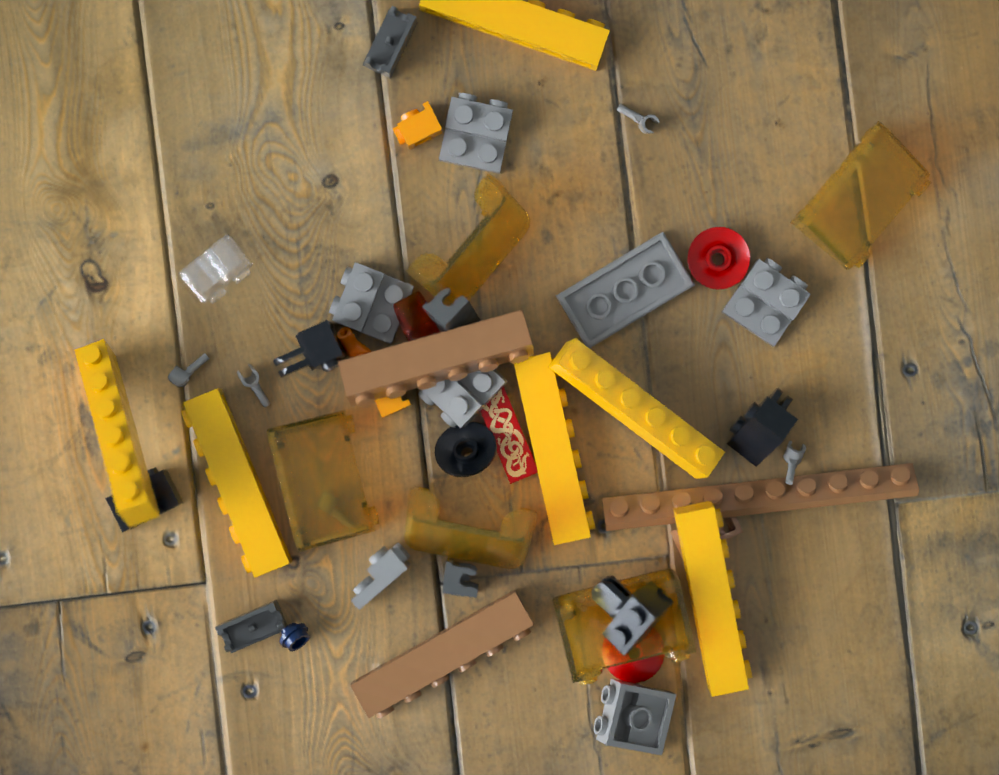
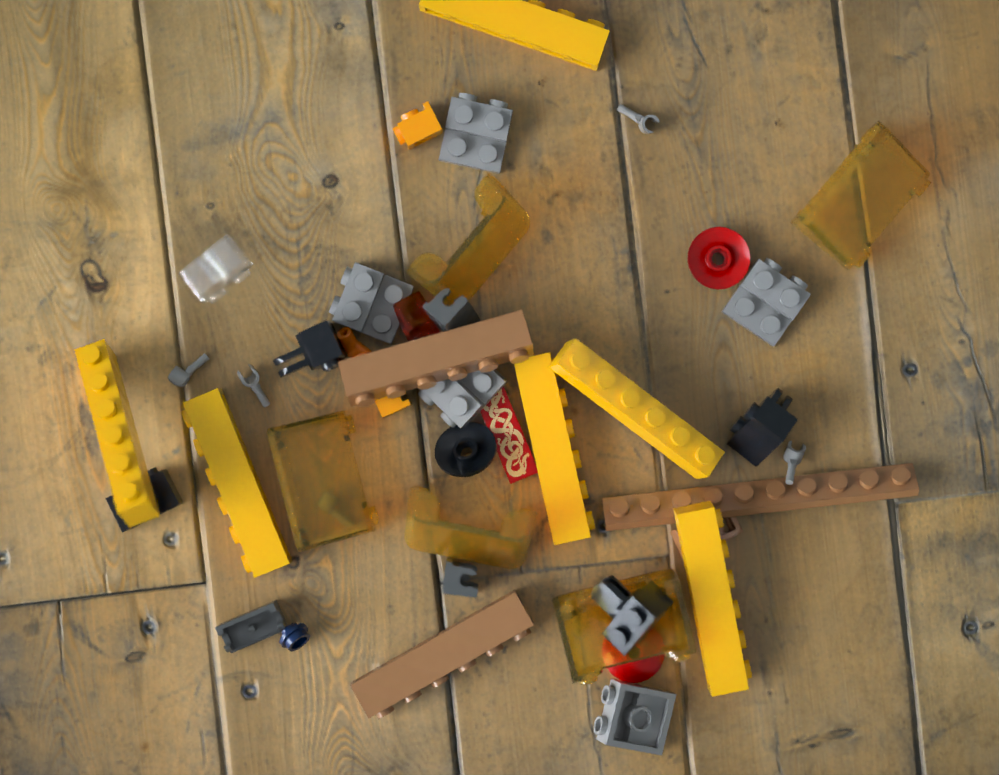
(384, 569): light grey plate -> none
(390, 42): dark grey hinge -> none
(625, 290): light grey tile -> none

